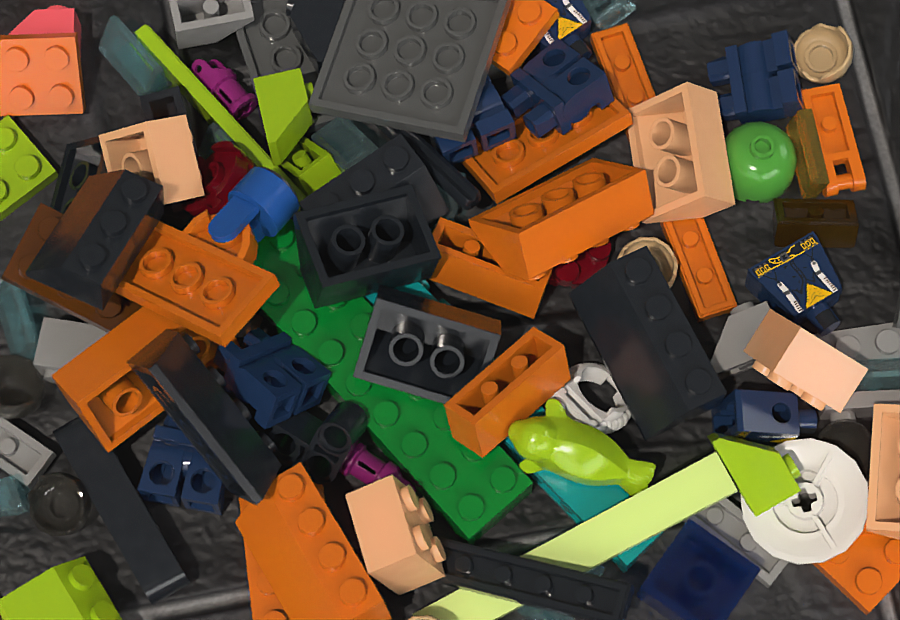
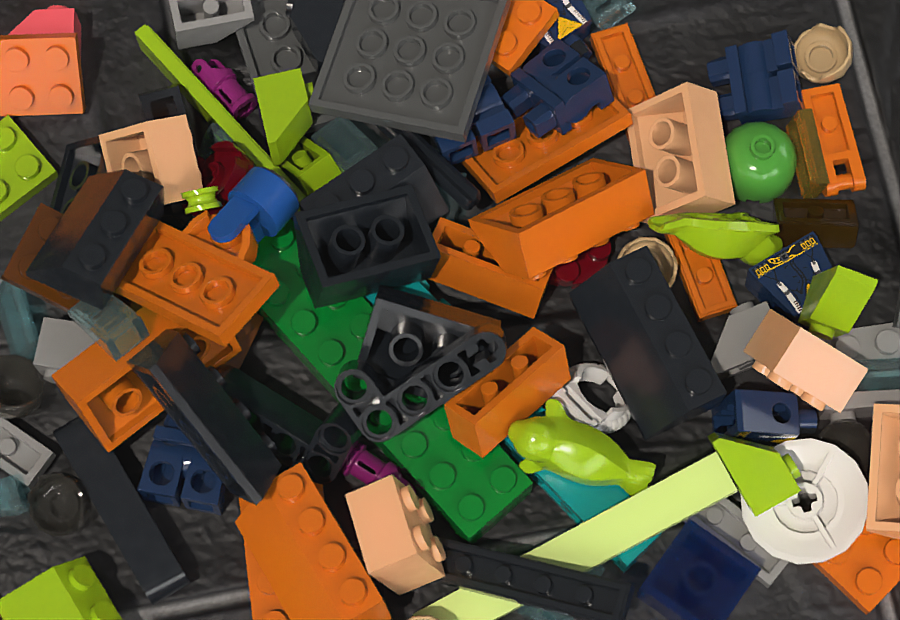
(119, 339): none -> clear light blue slope
(131, 58): clear light blue slope -> none
(201, 199): none -> lime bush
(272, 376): dark blue hips -> none
(426, 375): none -> black beam
(722, 234): none -> lime animal
(835, 301): none -> lime slope

